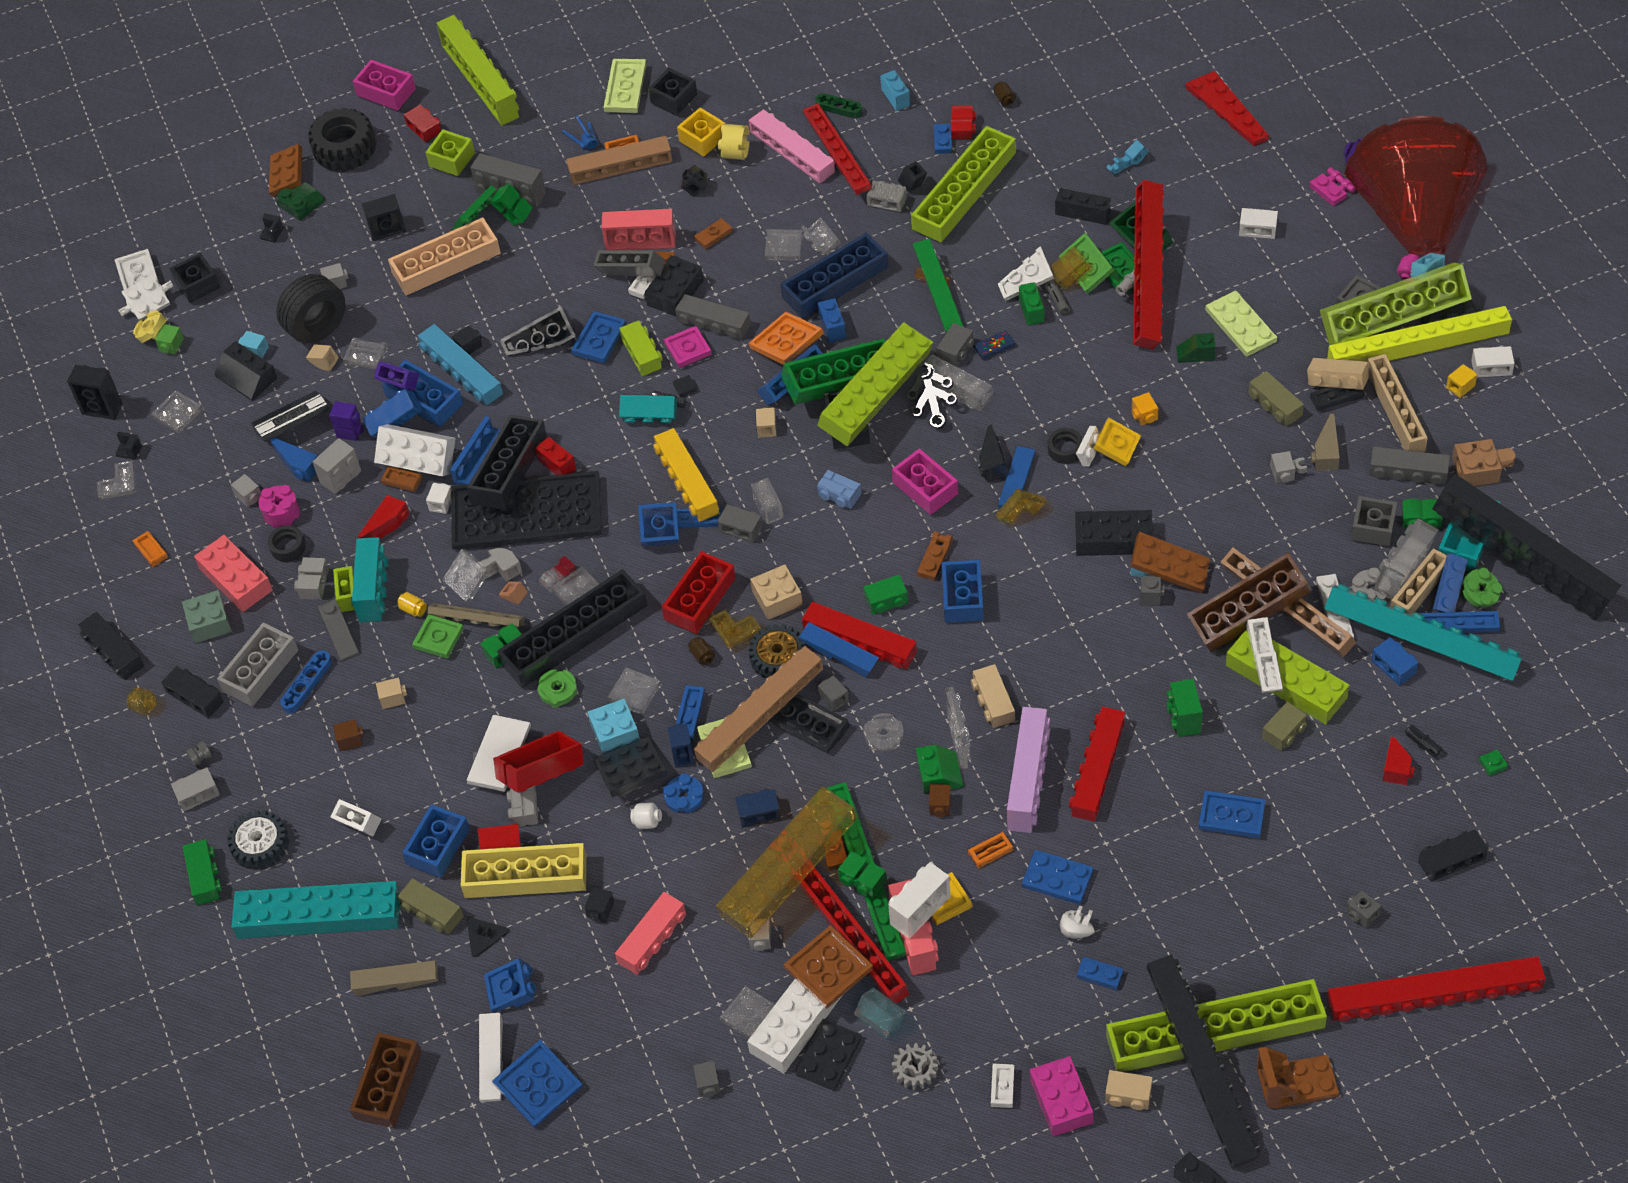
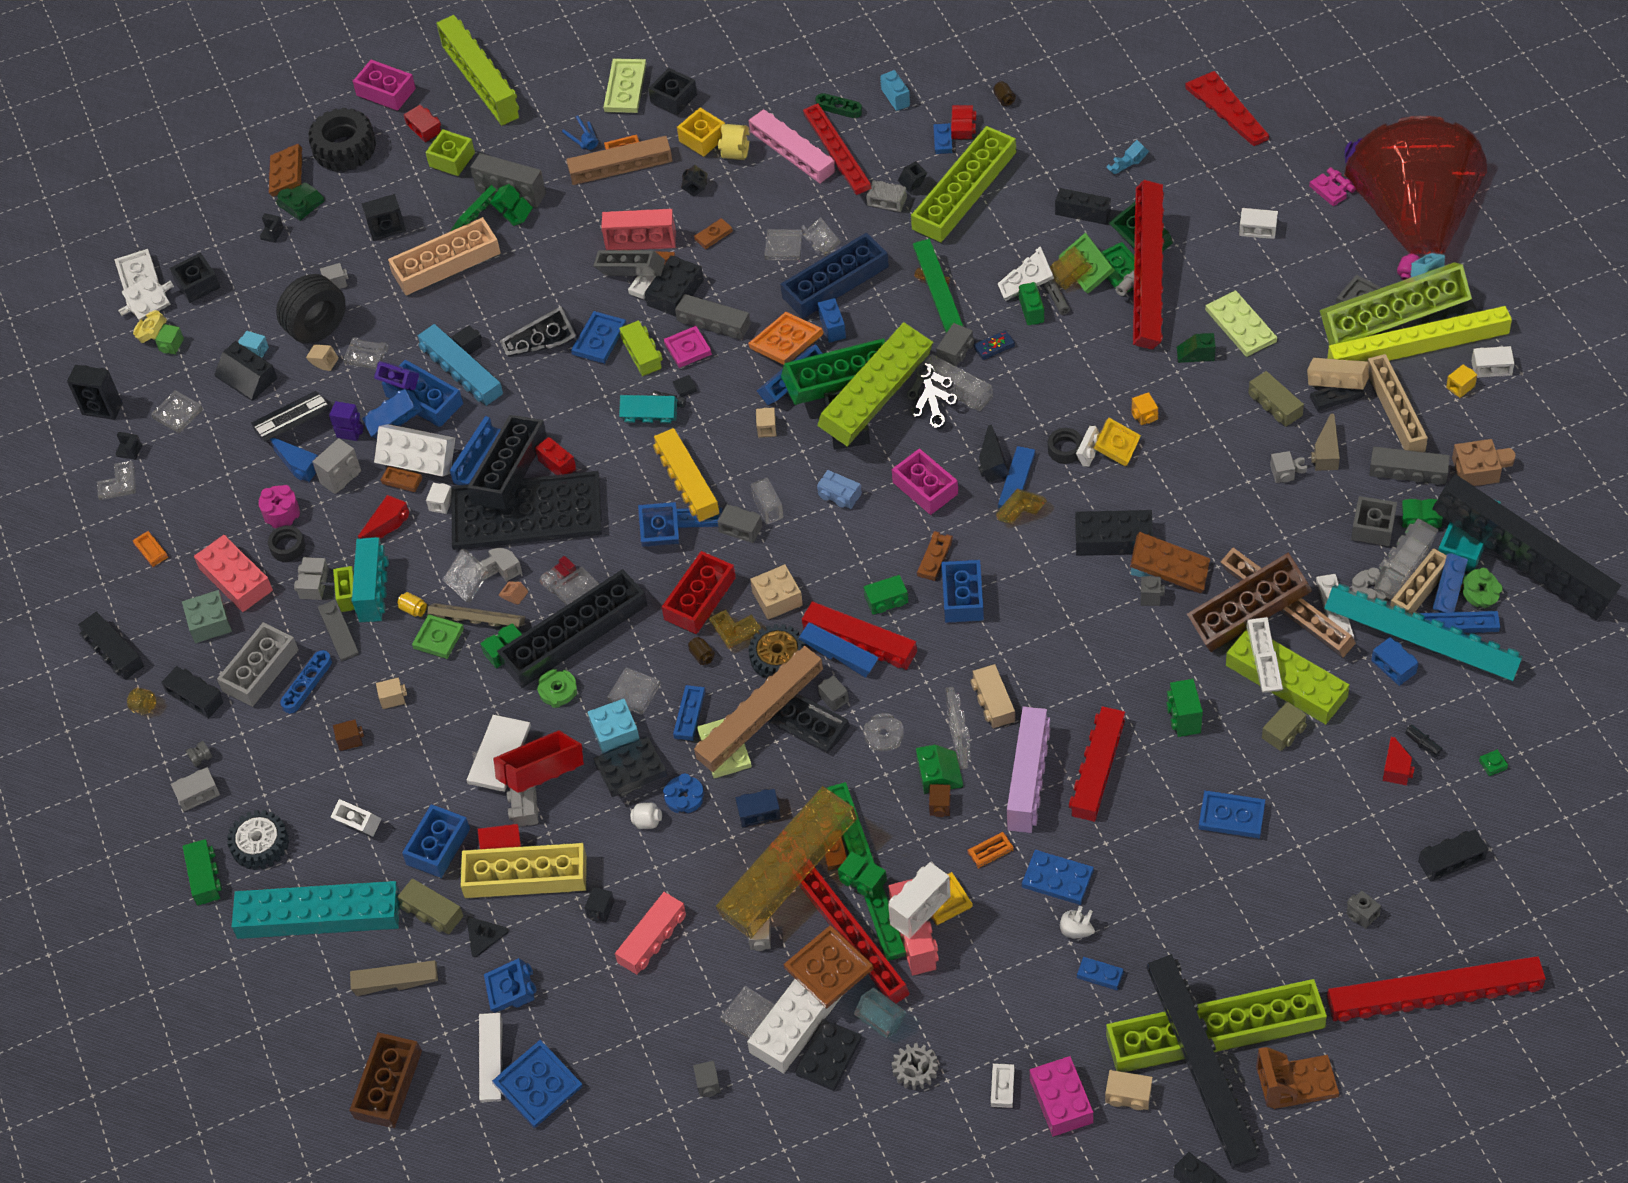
(246, 490): light grey brick -> none
(681, 745): dark blue brick -> none

